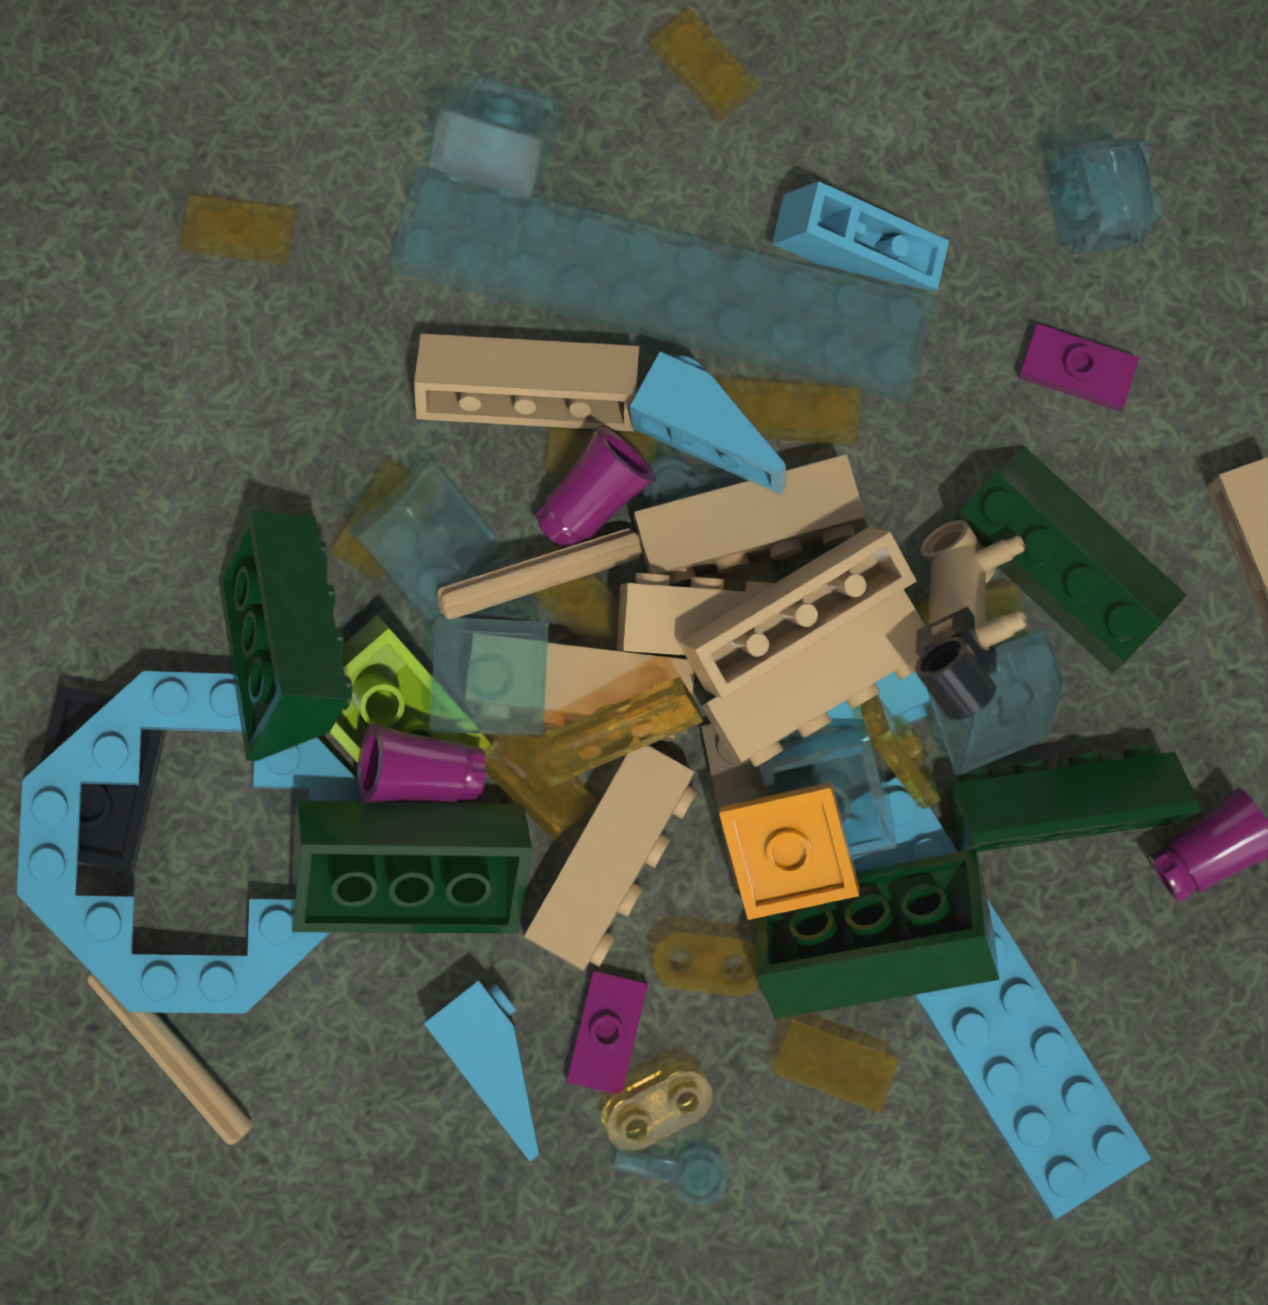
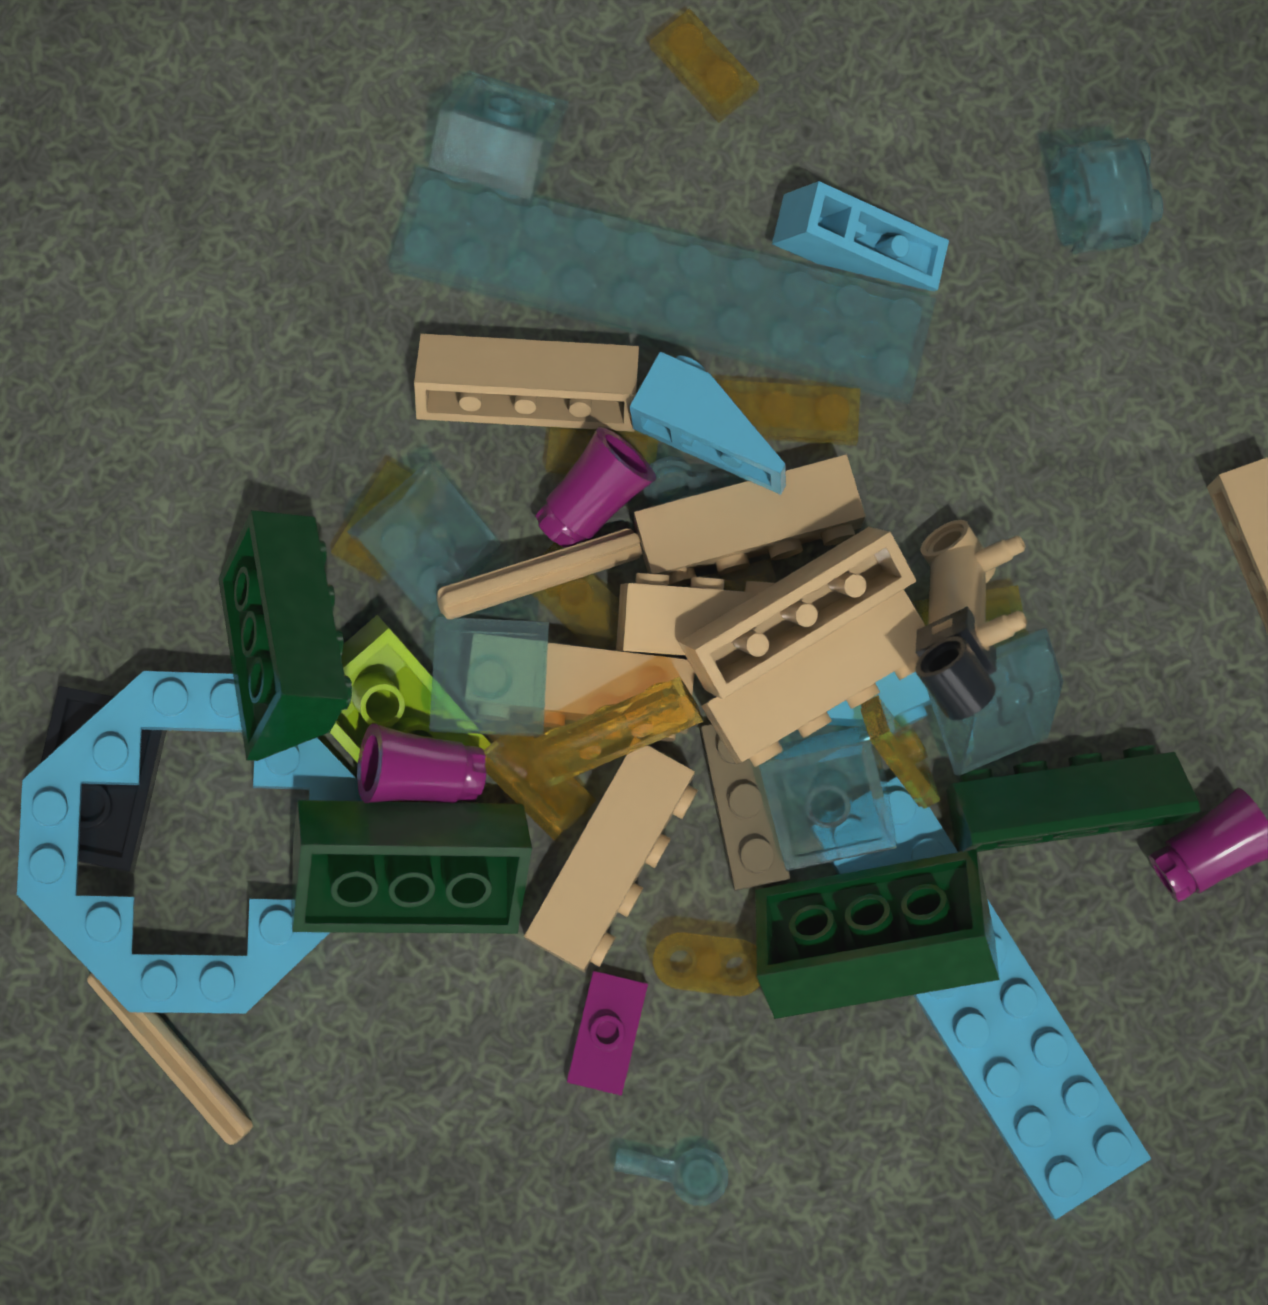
(238, 230): clear yellow plate -> none
(488, 1054): medium azure slope -> none
(656, 1104): clear yellow plate -> none
(789, 851): light orange plate -> none
(835, 1066): clear yellow plate -> none
(1072, 560): dark green slope -> none
(1078, 367): magenta plate -> none

